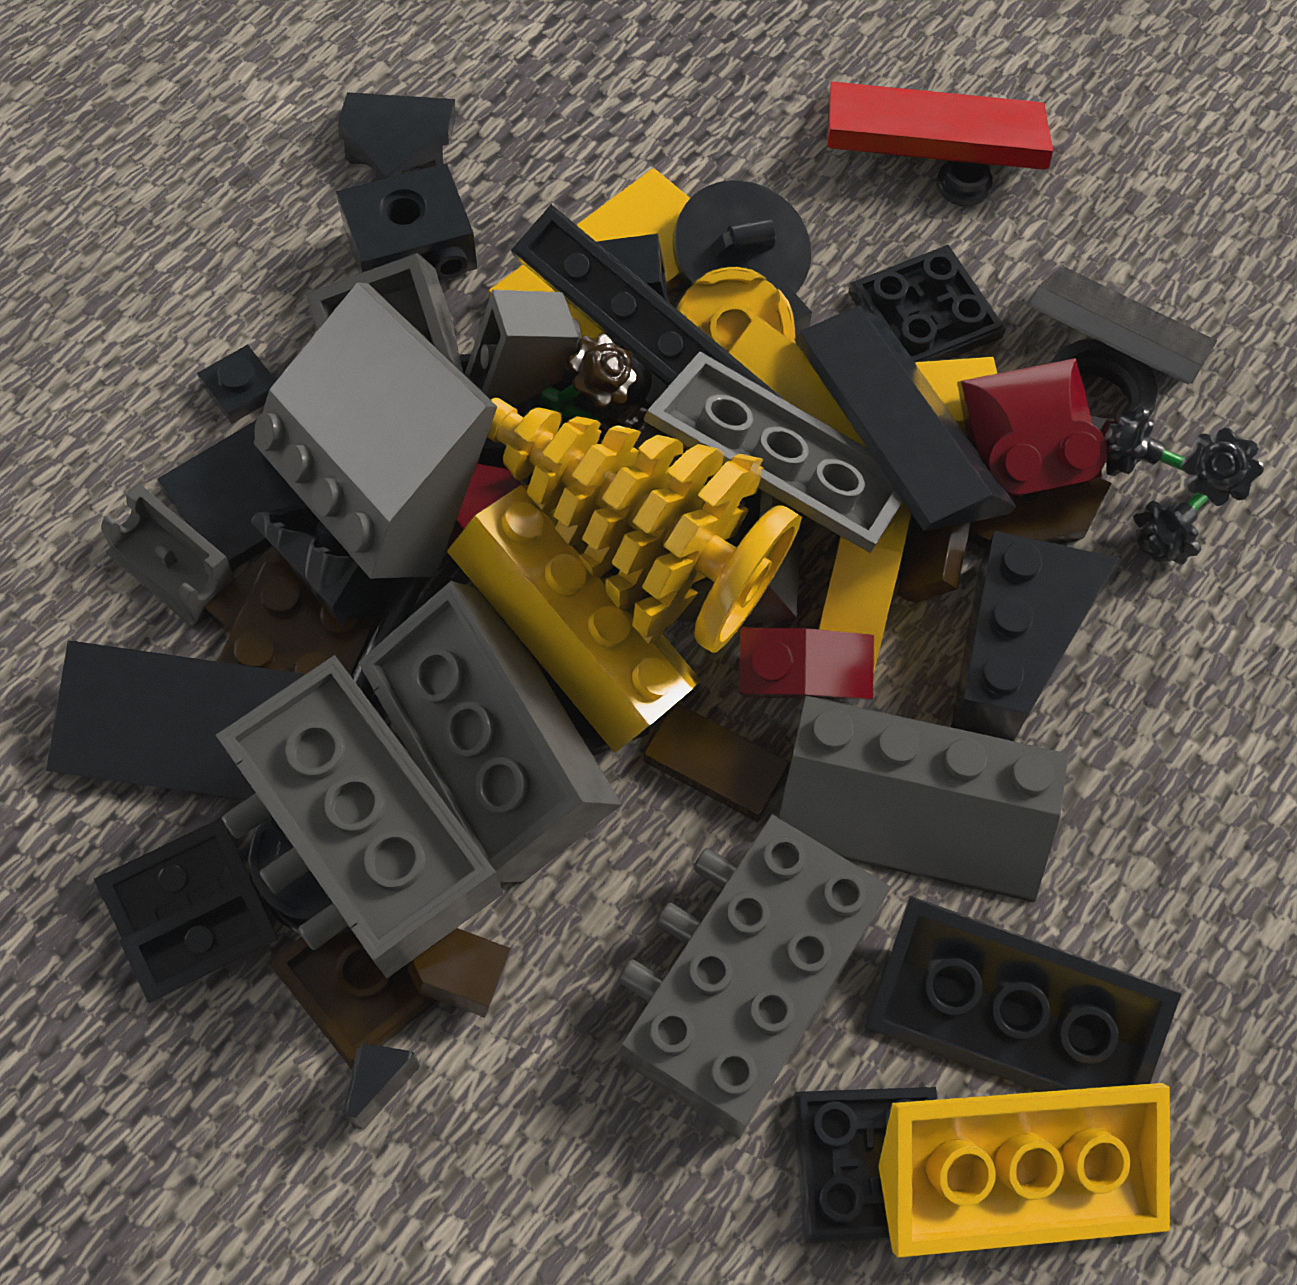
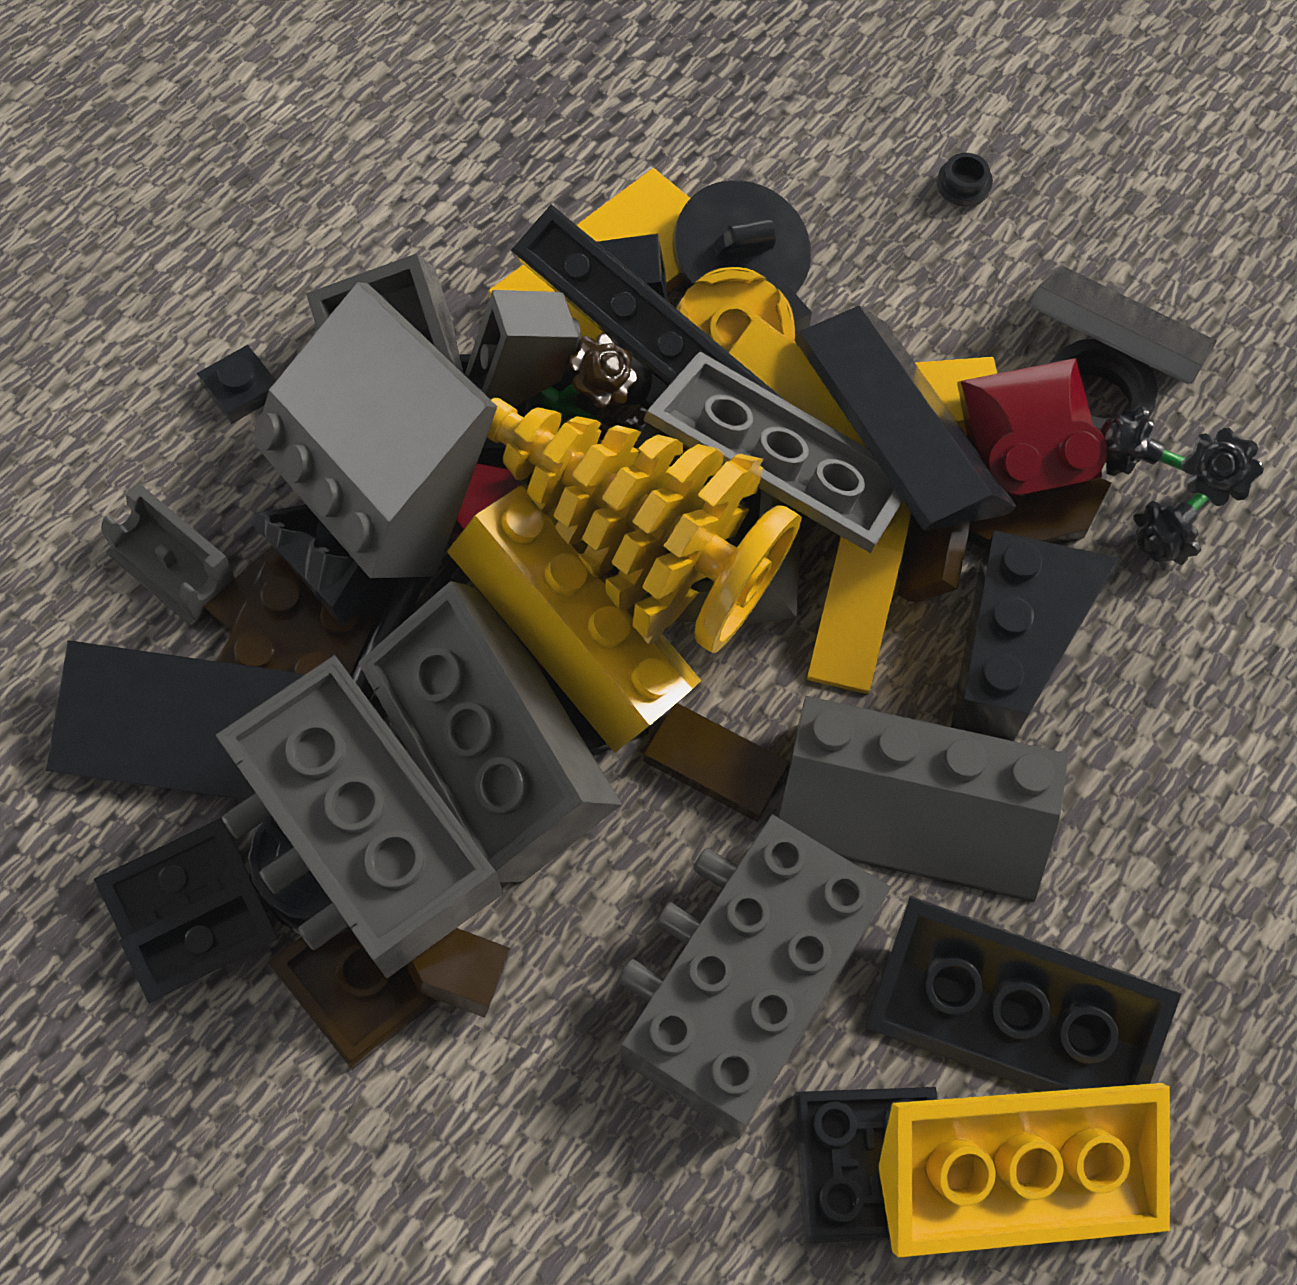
(223, 492): black tile -> none
(375, 1080): black slope -> none
(395, 131): black slope -> none
(408, 217): black brick -> none
(805, 663): dark red slope -> none
(930, 306): black tile -> none
(938, 125): tile -> none

